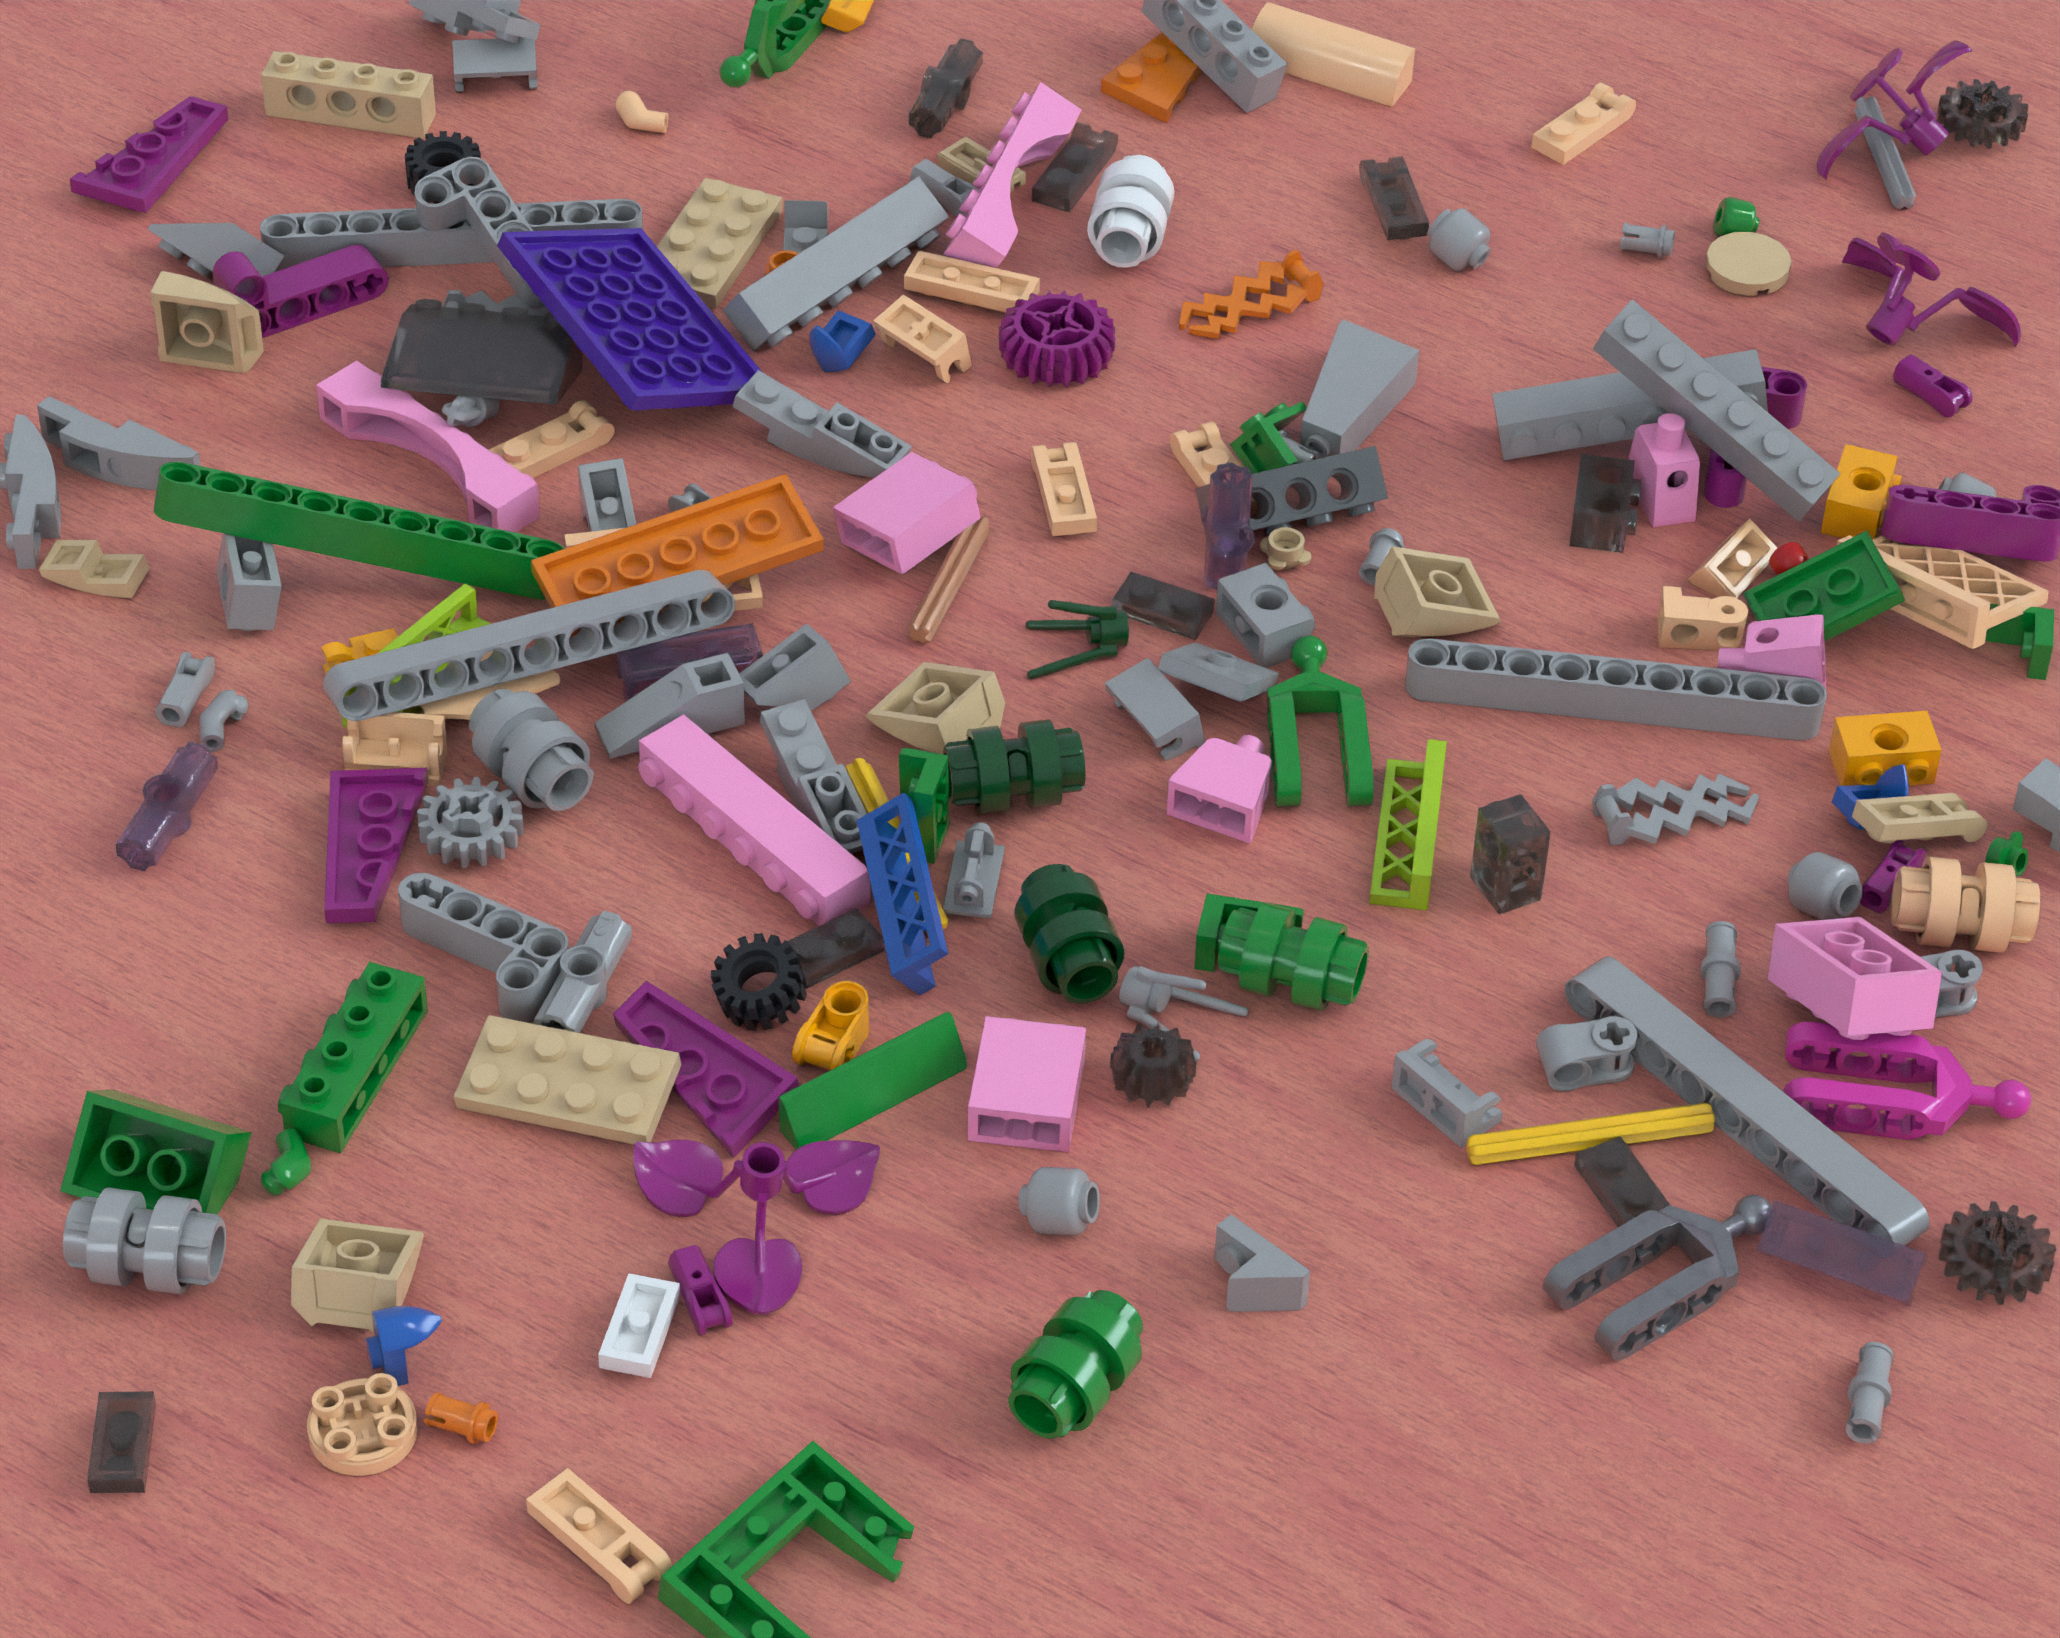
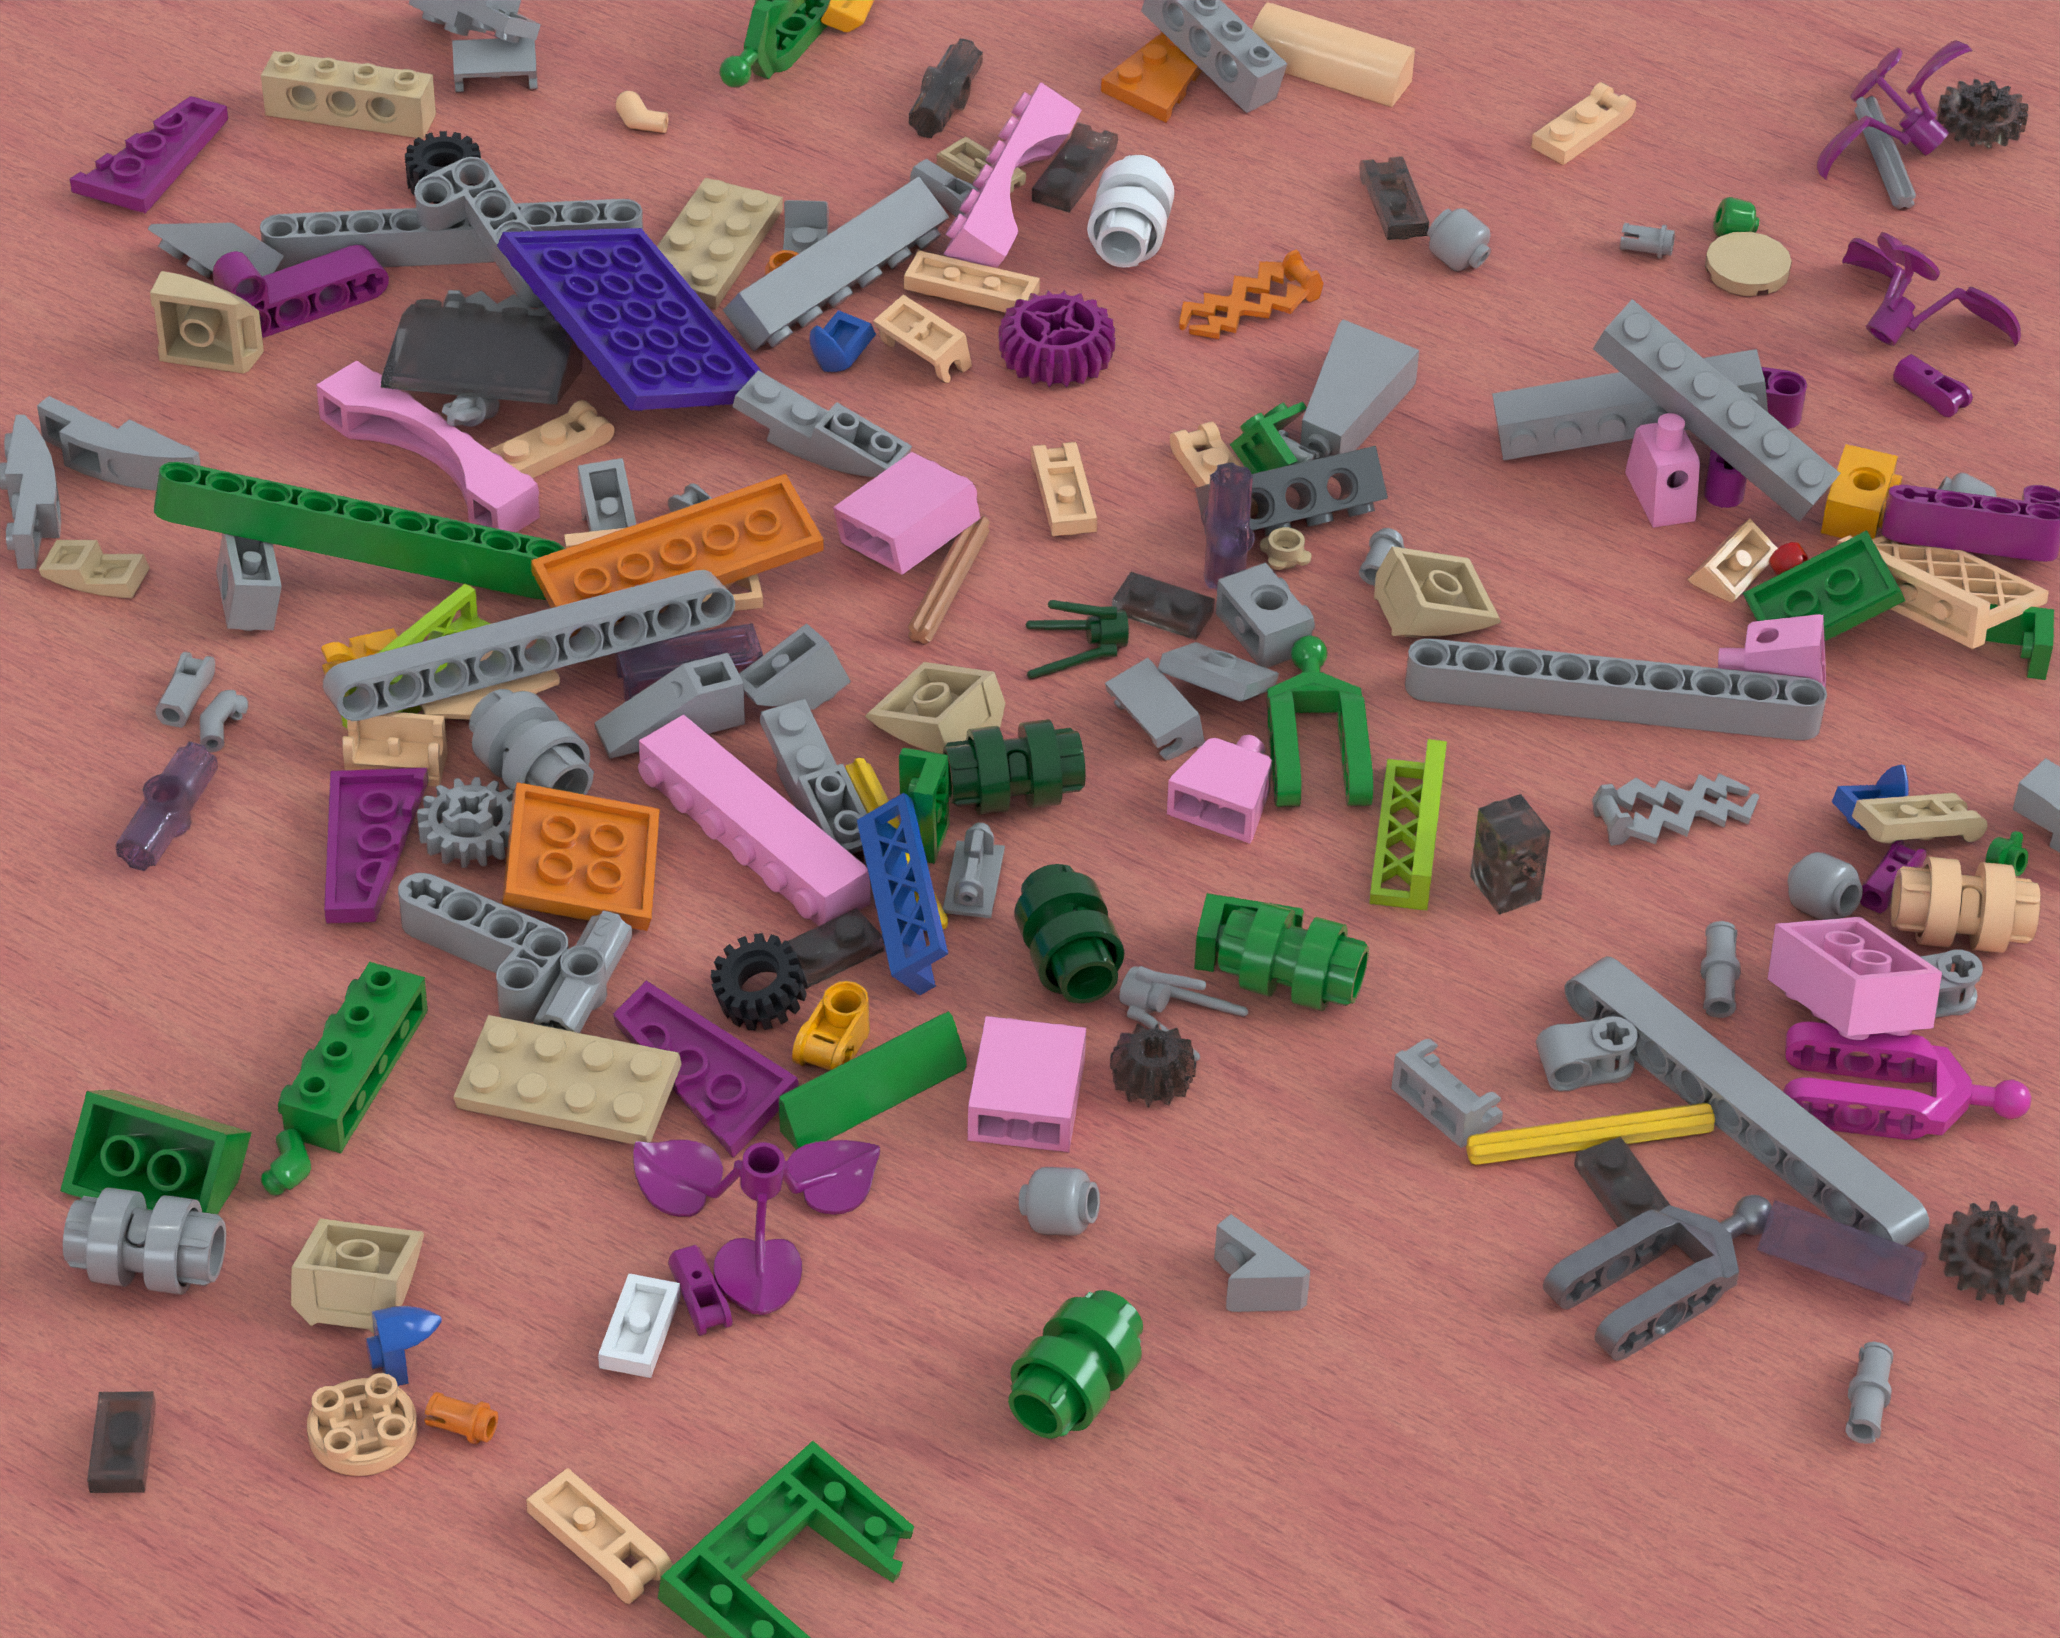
(581, 855): none -> orange plate
(1603, 503): clear smoke brick -> none
(1699, 621): light nougat leg -> none
(1871, 744): light orange brick -> none

